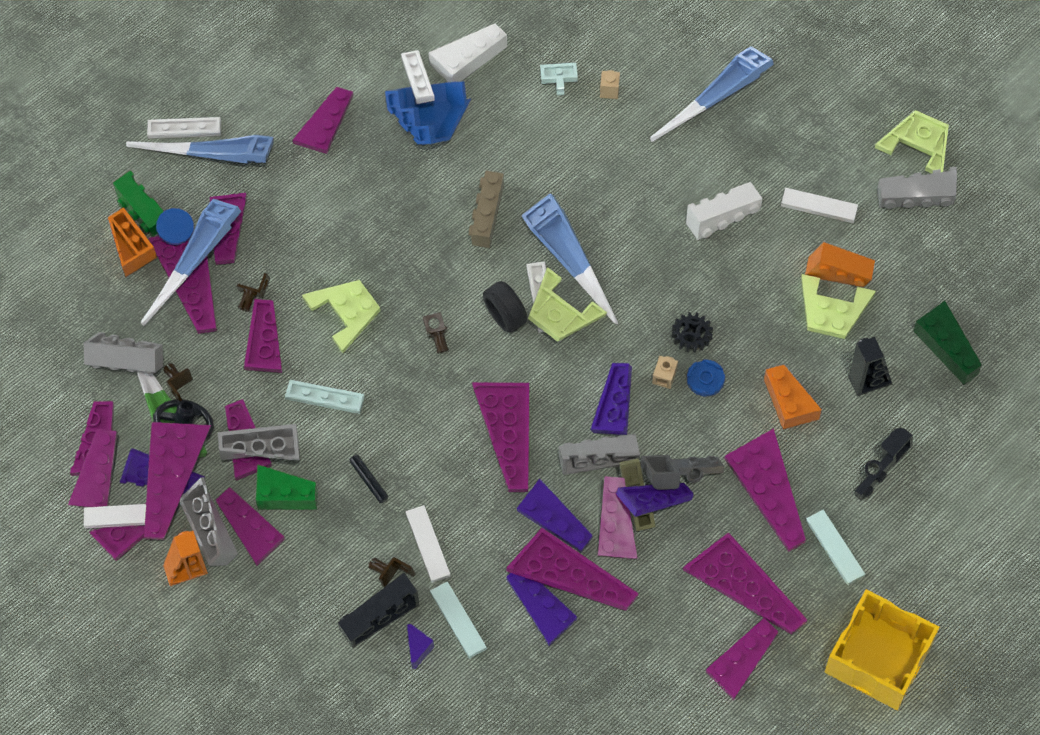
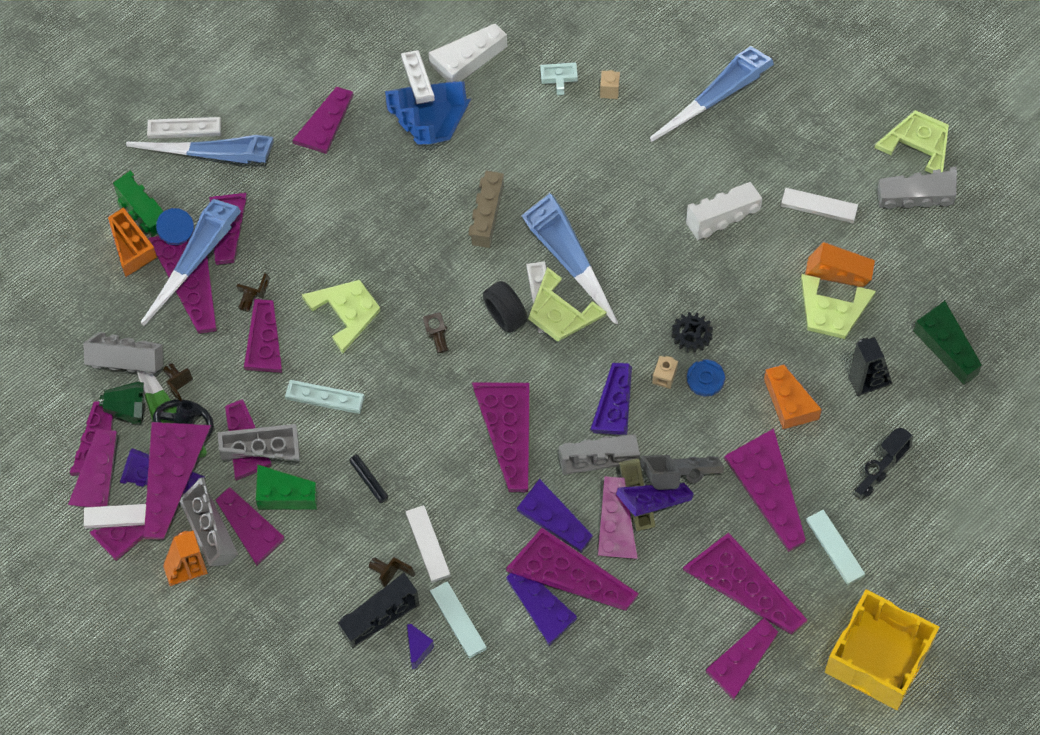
(124, 402): none -> dark green cone

